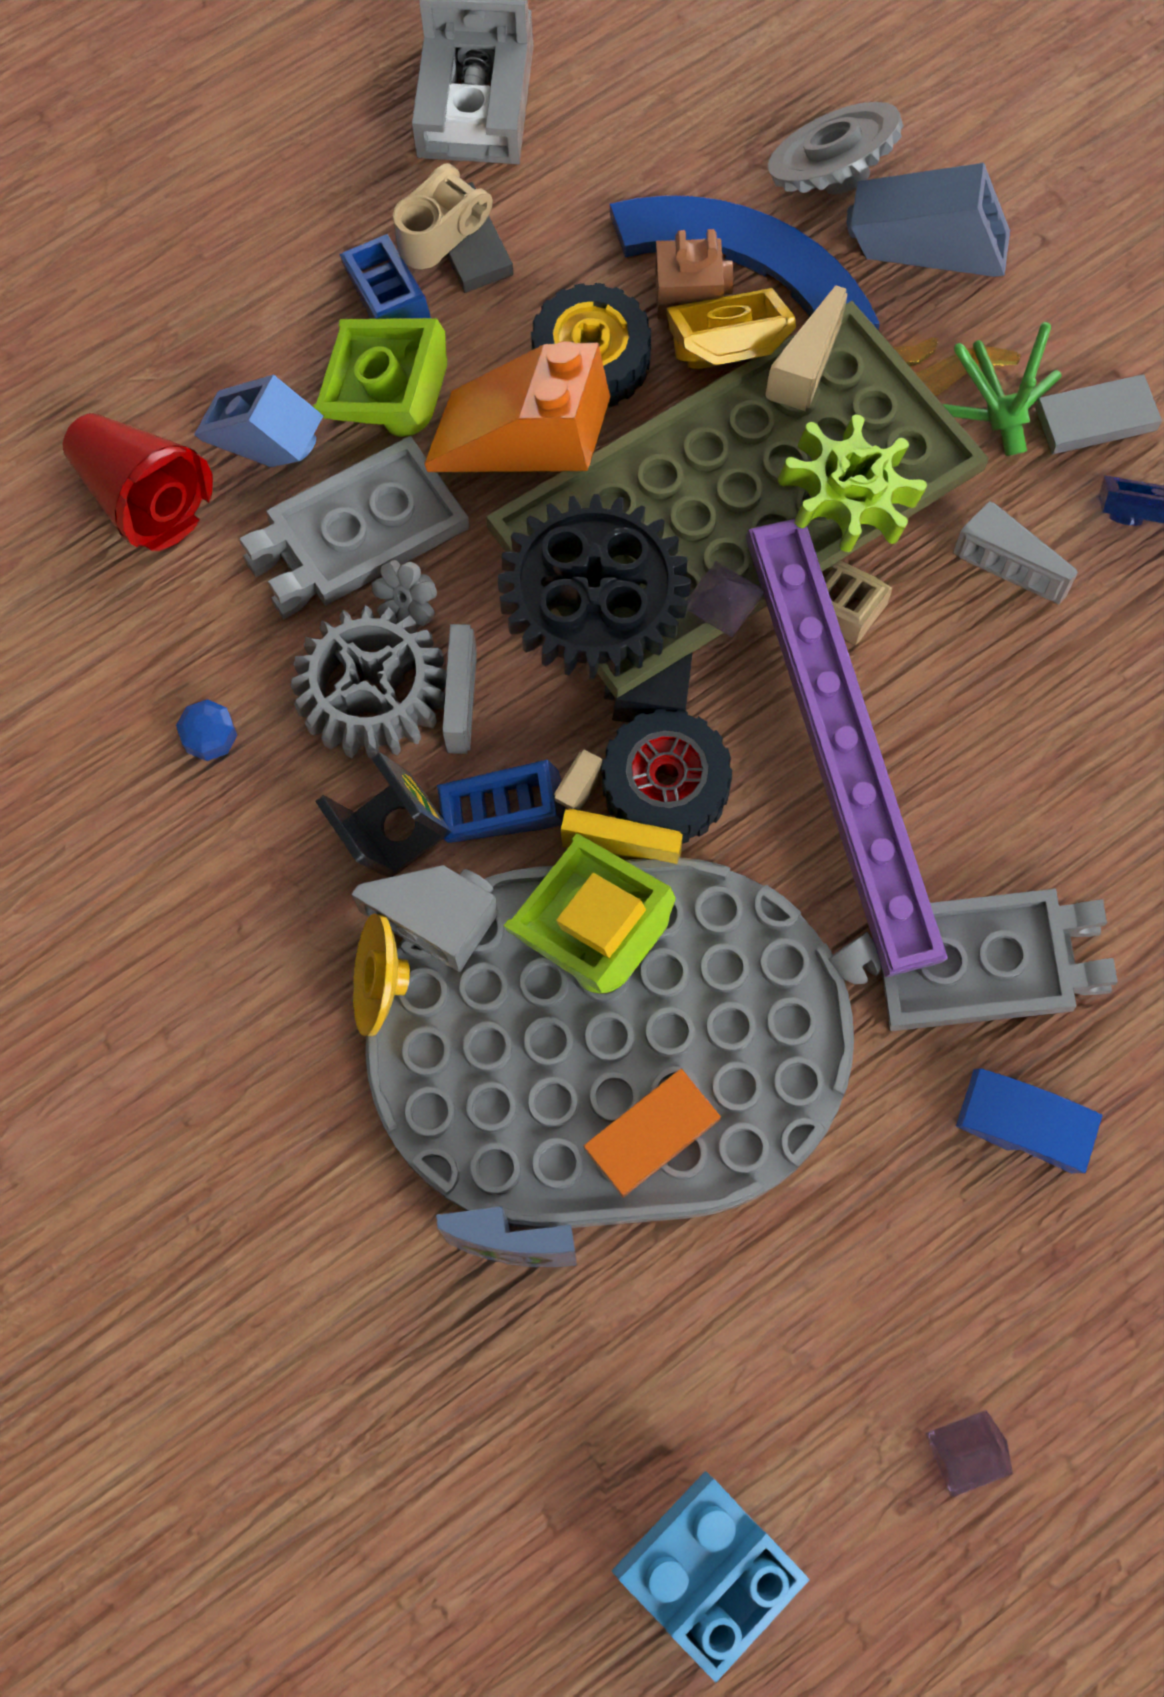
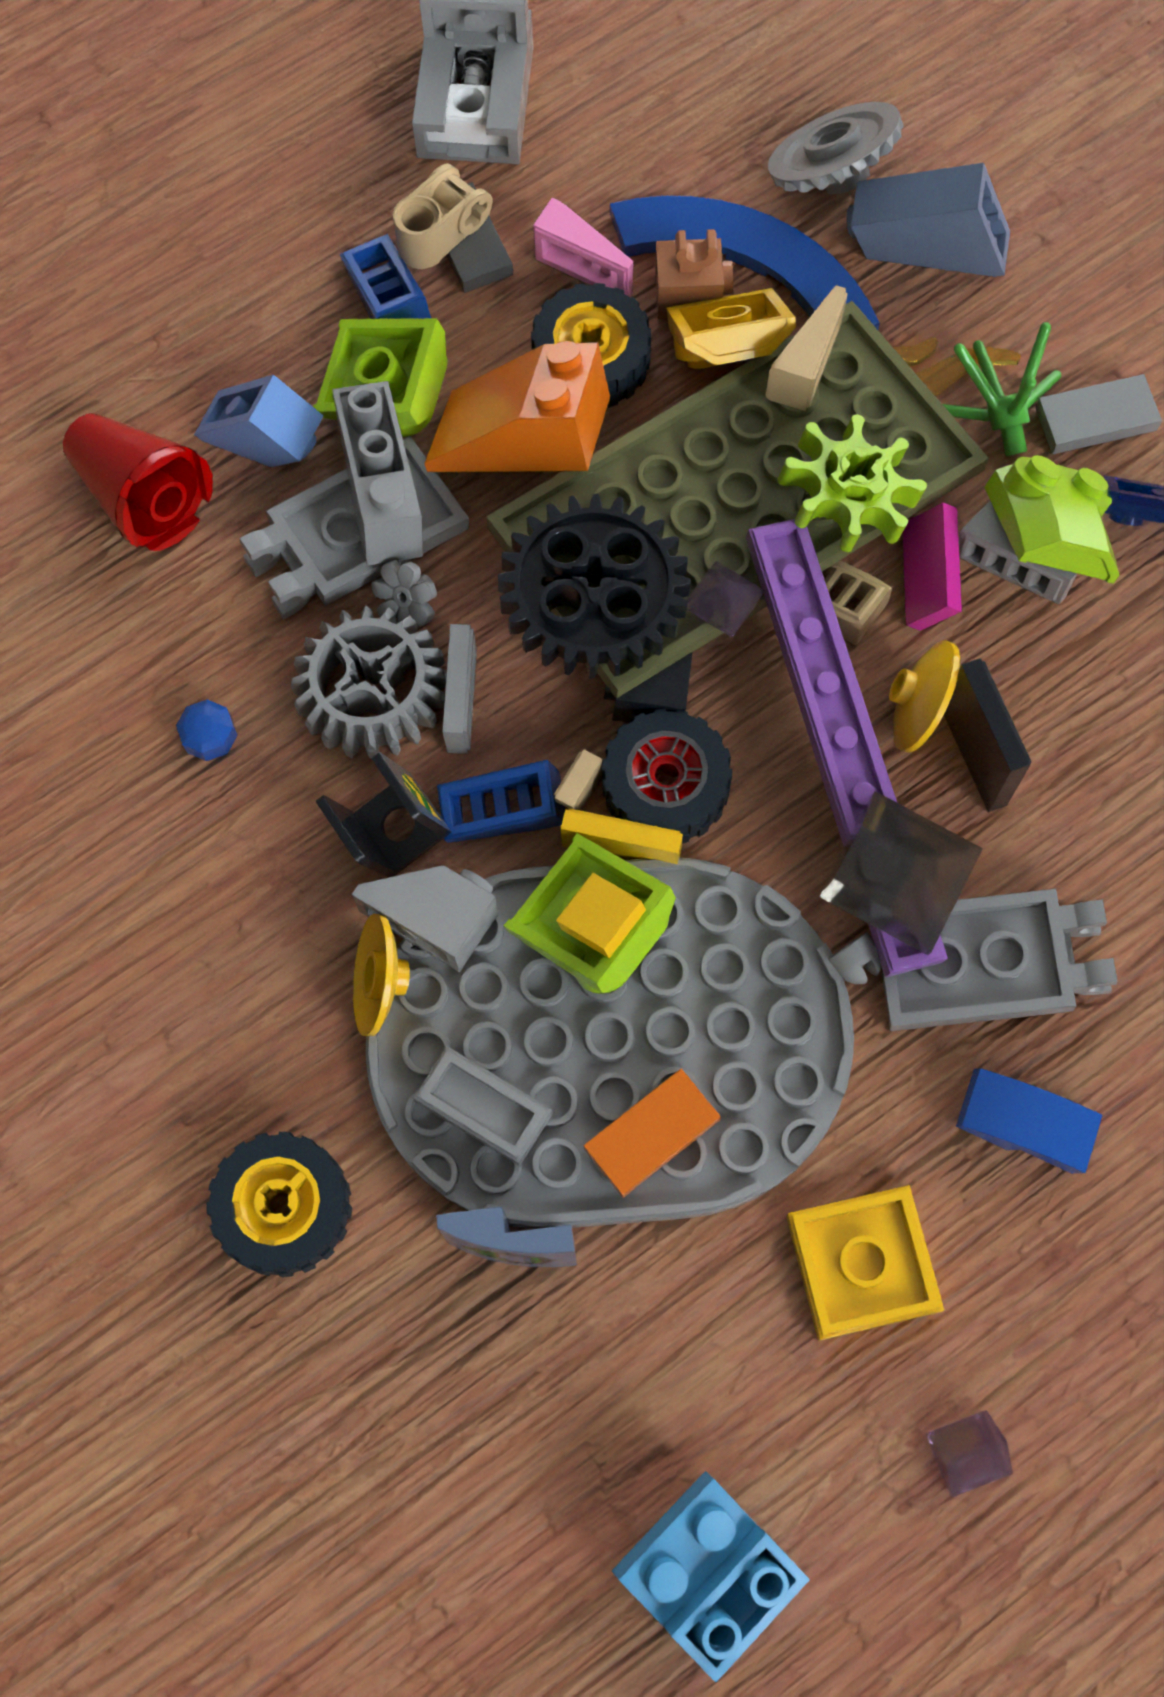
(243, 1195): none -> black wheel
(378, 473): none -> light grey slope
(483, 1105): none -> light grey tile
(579, 250): none -> bright pink slope
(864, 1263): none -> yellow tile
(901, 873): none -> clear smoke slope
(923, 695): none -> yellow dish
(932, 567): none -> dark pink tile
(986, 735): none -> black tile
(1054, 516): none -> lime slope

